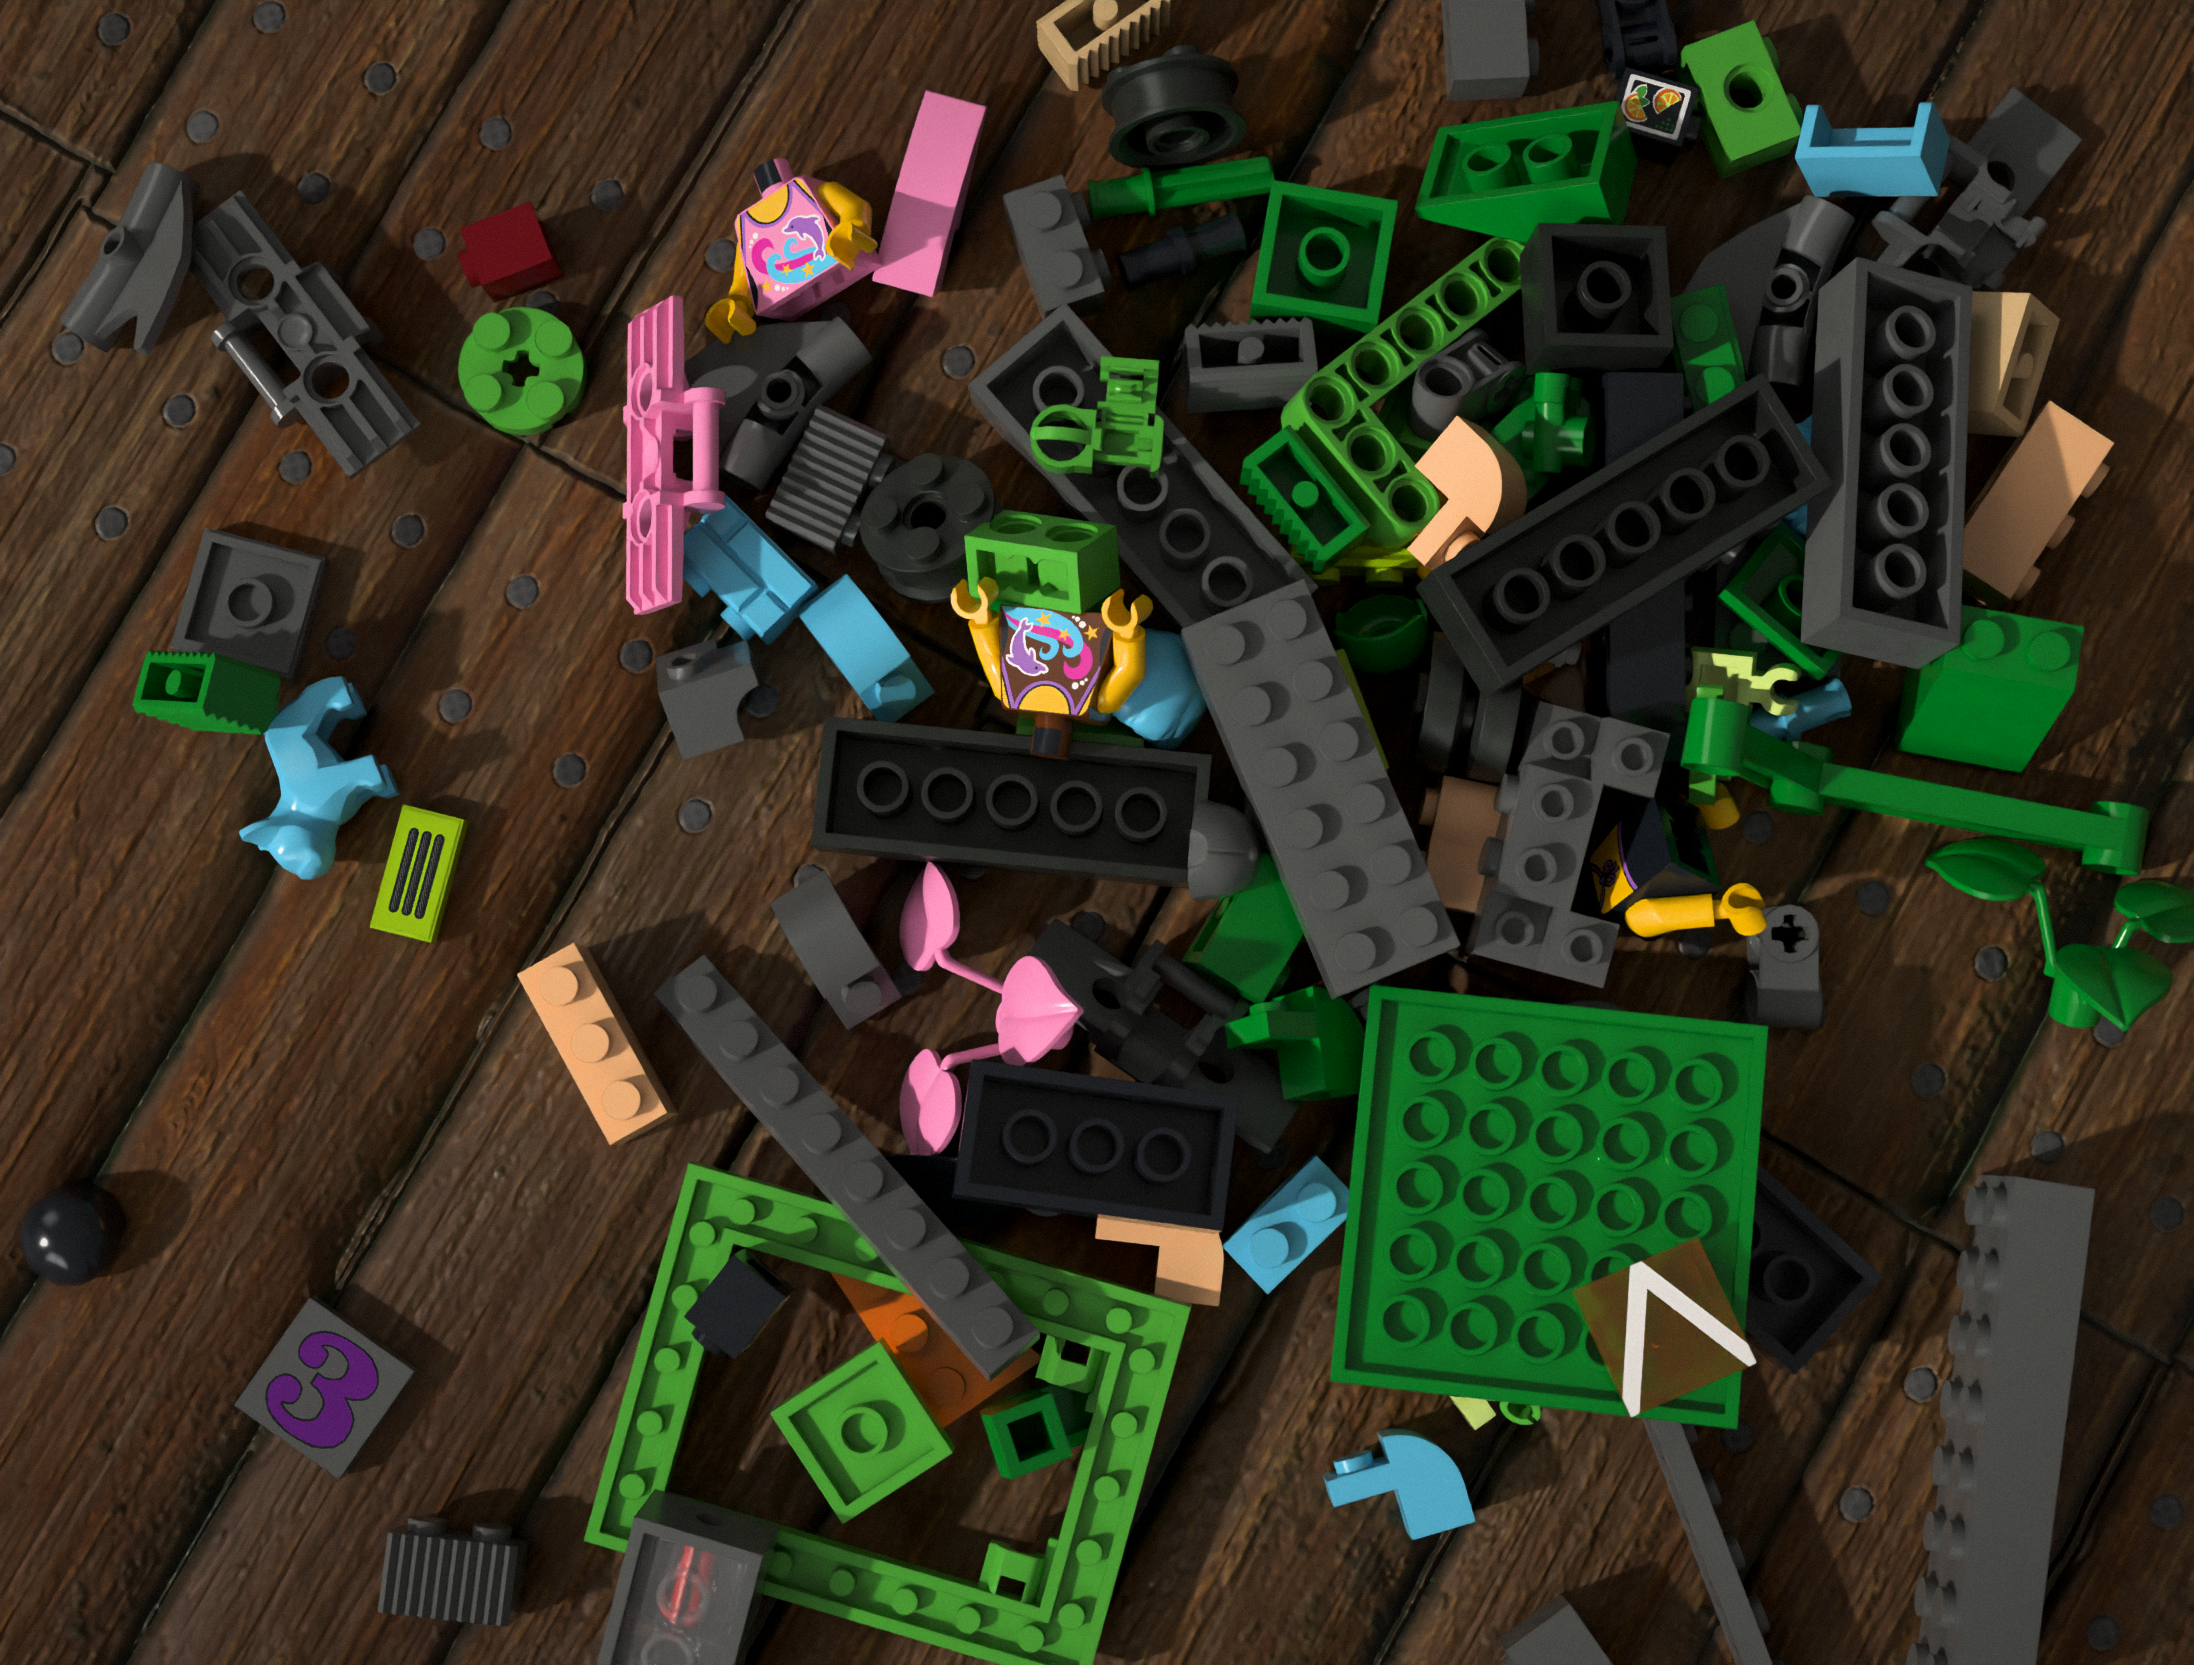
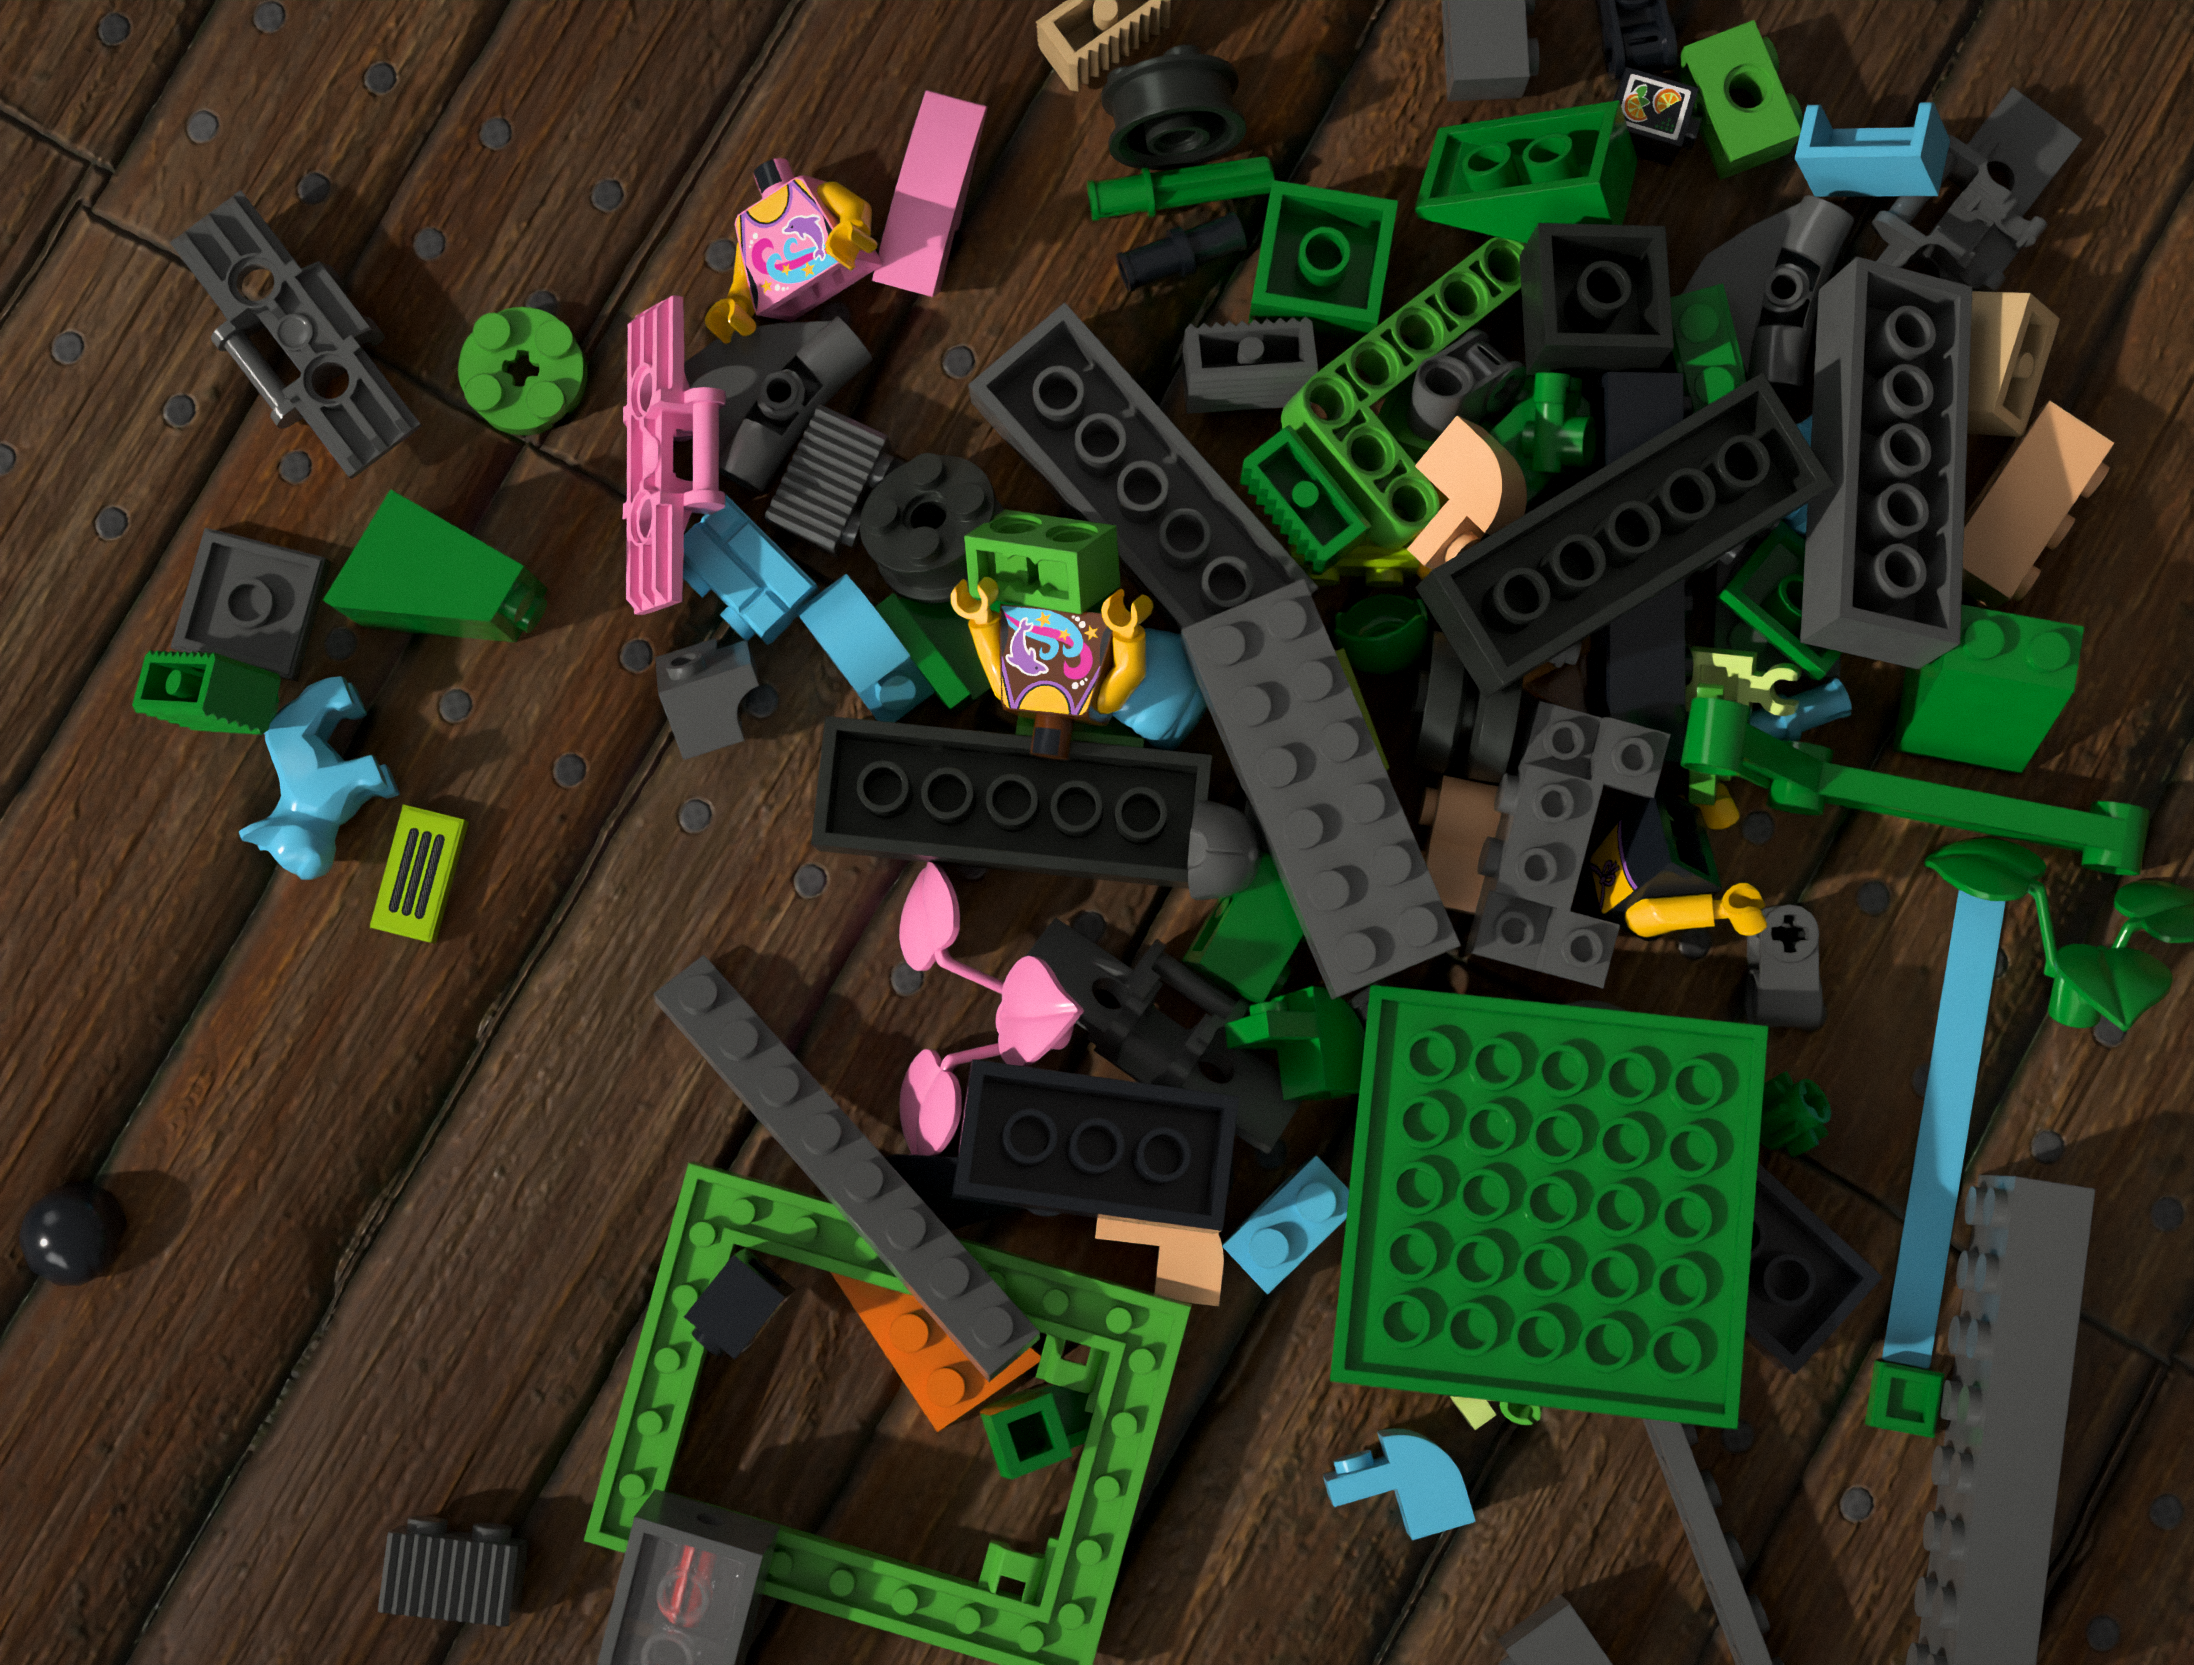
(139, 264): dark grey pin -> none
(326, 1387): dark grey tile -> none
(434, 580): none -> green slope
(509, 253): dark red brick -> none
(597, 1044): light nougat brick -> none
(835, 950): dark grey brick -> none
(862, 1430): bright green plate -> none
(939, 648): none -> green panel
(1054, 250): dark grey brick -> none
(1122, 427): bright green piece -> none
(1663, 1327): clear orange tile -> none
(1793, 1114): none -> green gear
(1904, 1399): none -> green tile
(1943, 1131): none -> medium azure sticker

